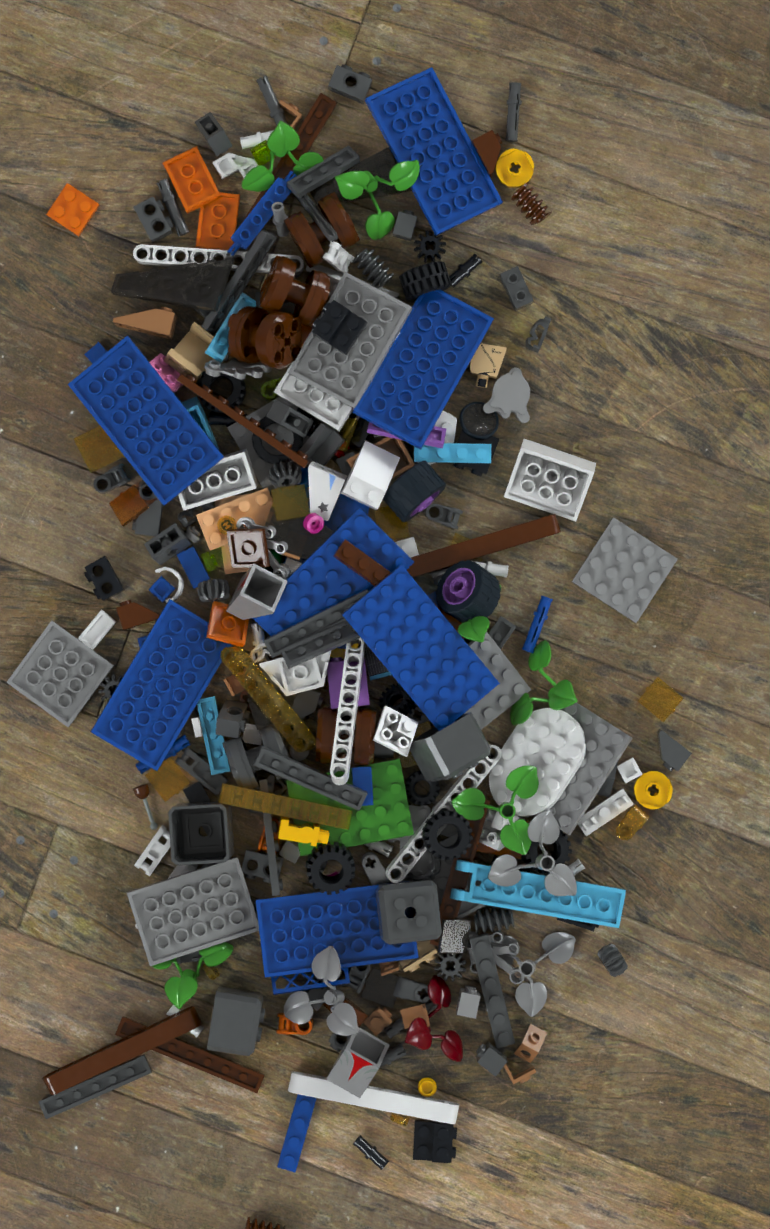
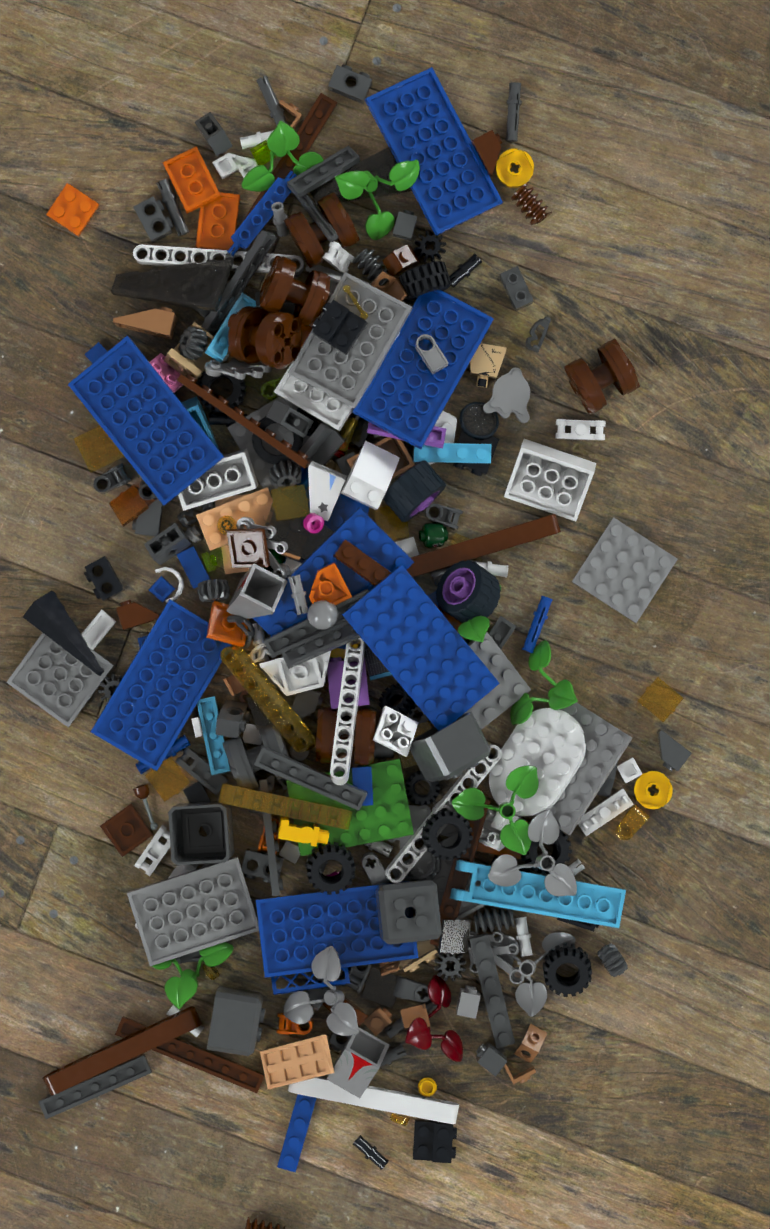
(53, 620): none -> black wedge
(126, 830): none -> reddish brown tile
(193, 343): none -> dark grey gear
(238, 620): none -> dark grey helmet
(297, 1062): none -> light nougat plate
(298, 594): none -> light grey pin
(322, 614): none -> light grey hair
(329, 586): none -> orange plate
(364, 315): none -> clear yellow hinge
(392, 287): none -> medium nougat bracket
(401, 260): none -> reddish brown slope
(433, 535): none -> dark green head
(434, 357): none -> light grey piece
(523, 936): none -> white pin
(571, 984): none -> black tyre
(580, 429): none -> white plate
(614, 370): none -> reddish brown piece

